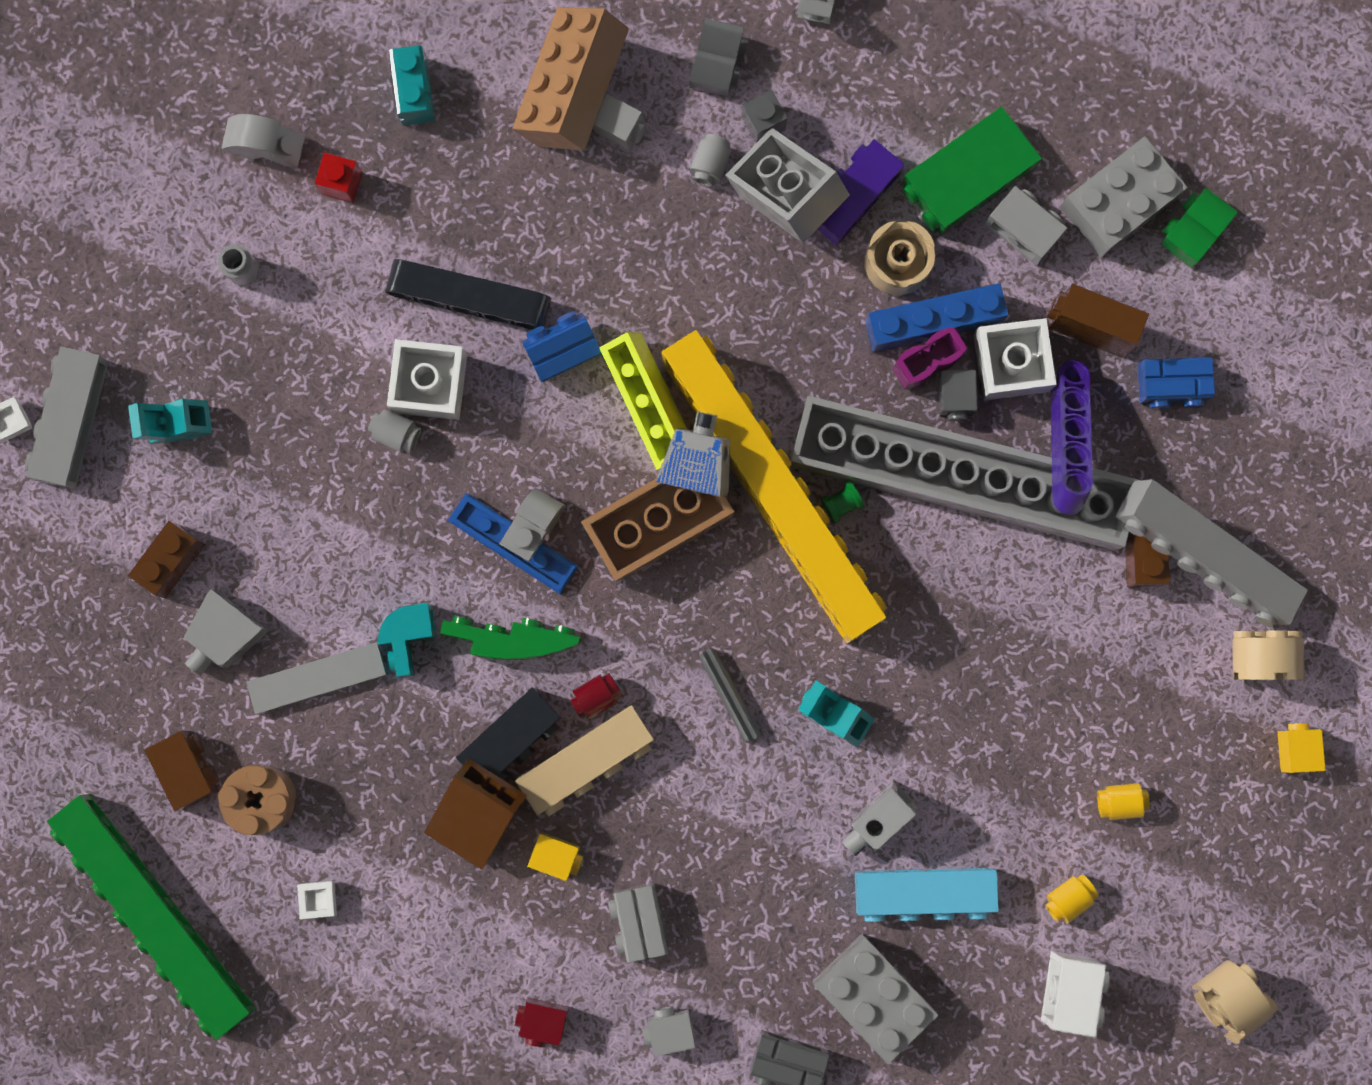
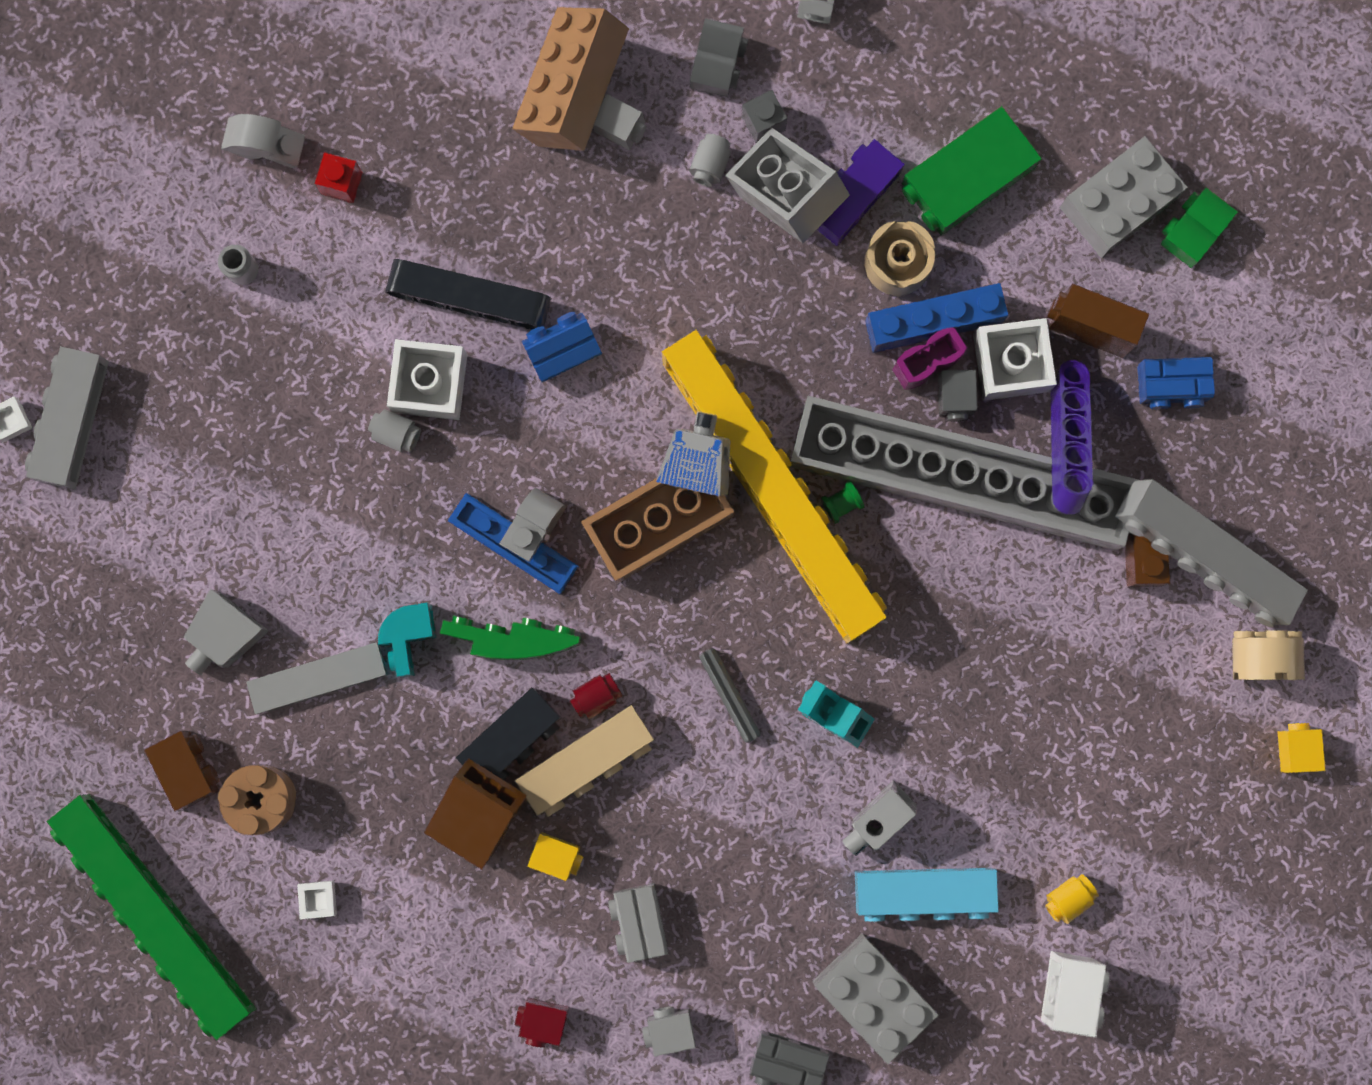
(166, 559): reddish brown brick -> none
(170, 422): teal brick -> none
(412, 85): teal brick -> none
(643, 392): neon yellow brick -> none
(1026, 224): light grey brick -> none
(1123, 801): yellow brick -> none
(1234, 1000): tan brick -> none

